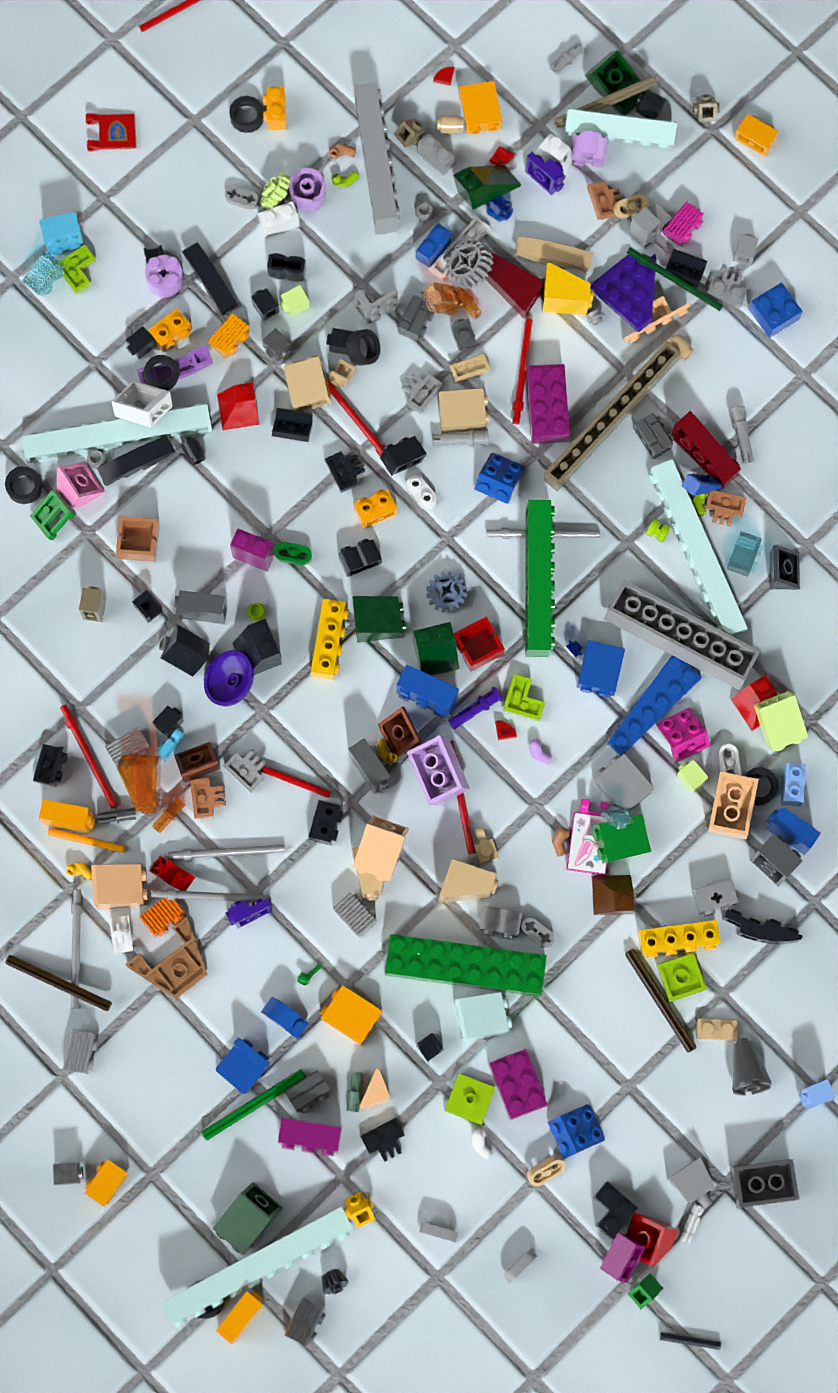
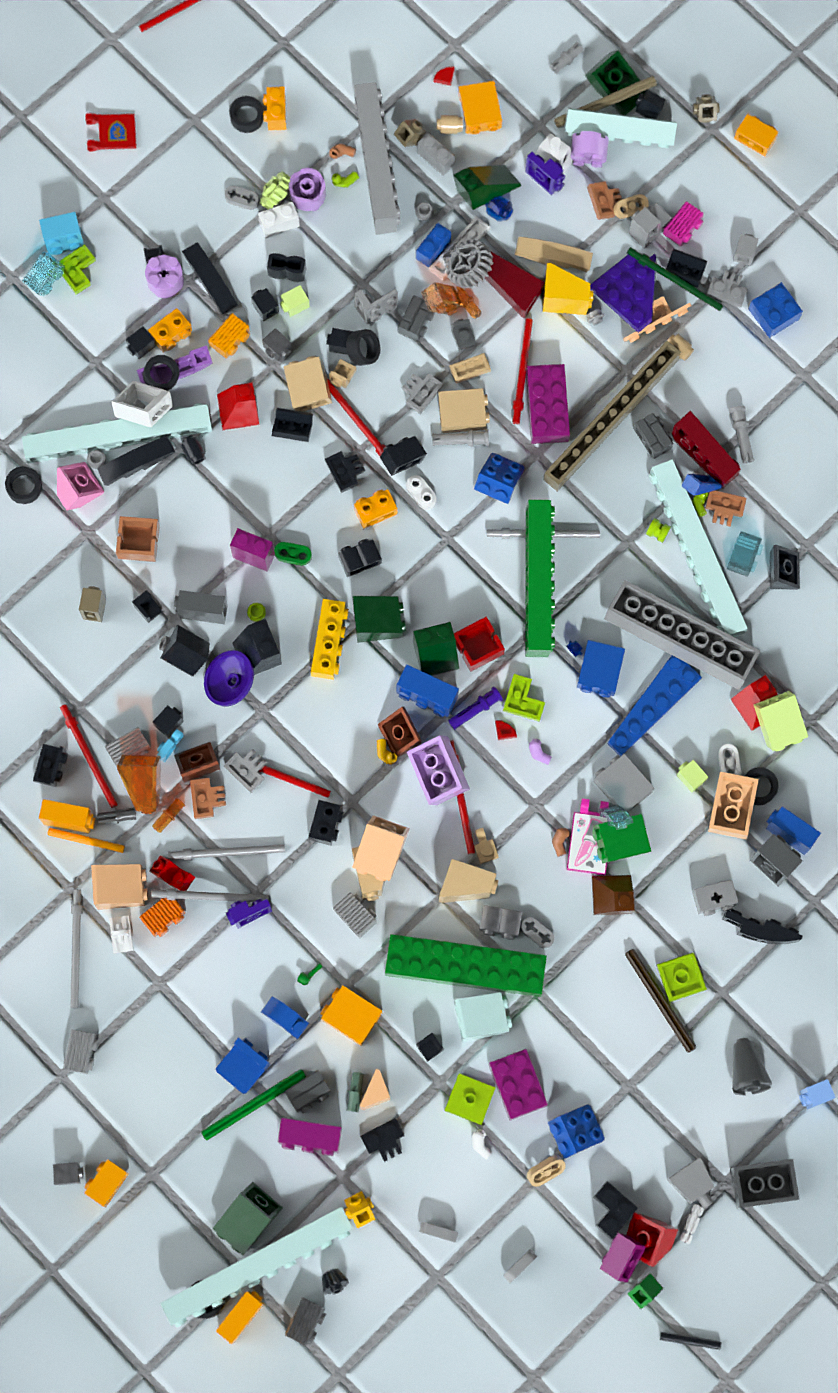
(48, 510): plate -> none
(58, 983): dark brown axle -> none
(79, 868): yellow arm -> none
(179, 970): medium nougat wing -> none
(369, 766): dark grey brick -> none
(453, 596): sand blue gear -> none
(501, 157): red tile -> none
(679, 938): yellow brick -> none
(684, 734): dark pink bracket -> none
(716, 1029): tan plate -> none
(793, 784): light blue brick -> none

